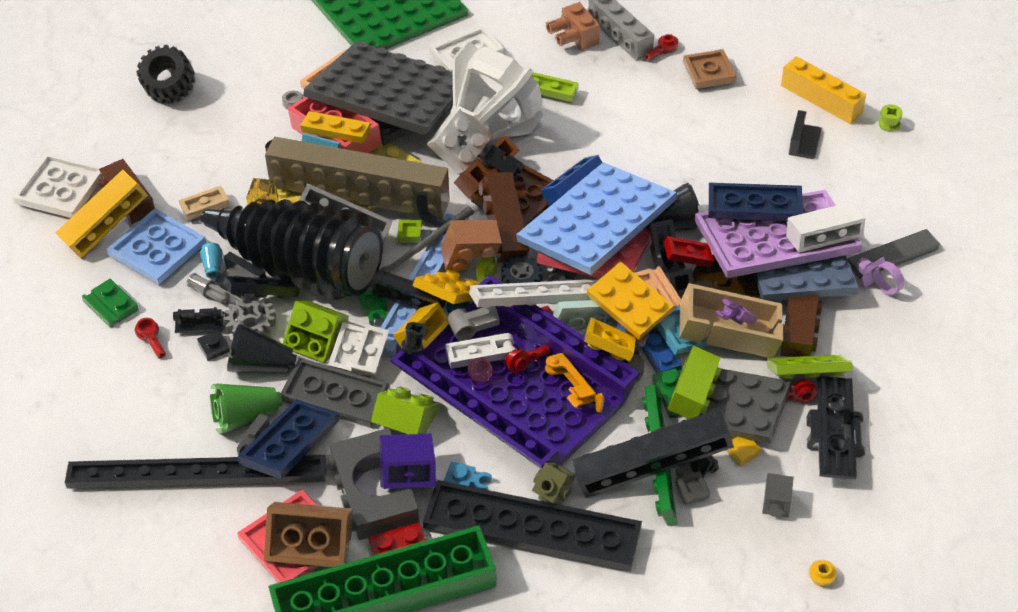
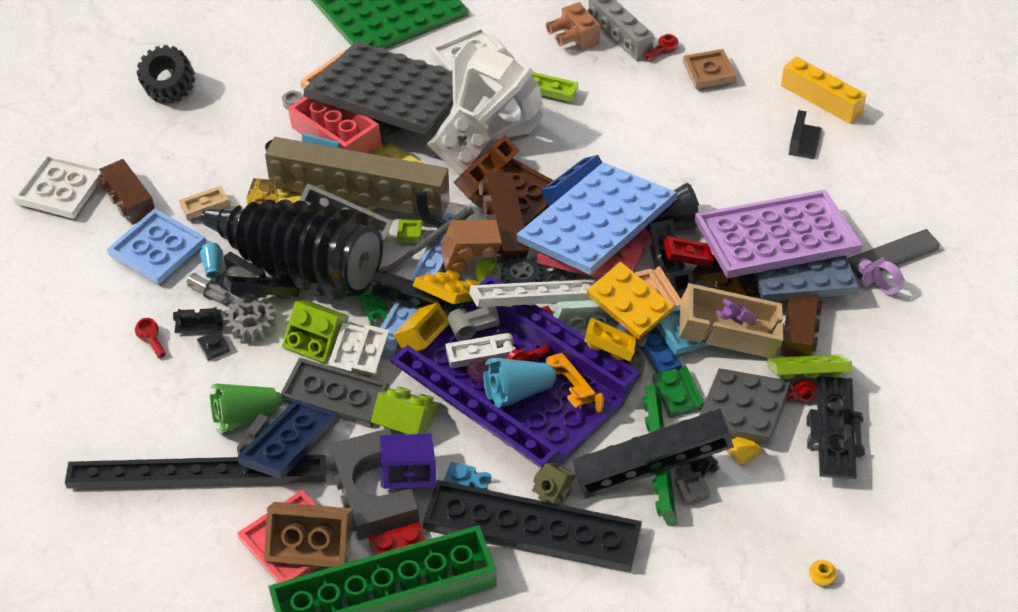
(101, 213): yellow brick -> none
(110, 302): green plate -> none
(258, 353): black cone -> none
(335, 127): yellow plate -> none
(414, 337): black bush -> none
(494, 156): black hinge -> none
(515, 380): none -> medium azure cone
(695, 383): lime brick -> none
(754, 201): dark blue plate -> none
(777, 495): dark grey brick -> none
(825, 227): white brick -> none
(890, 118): lime wheel -> none

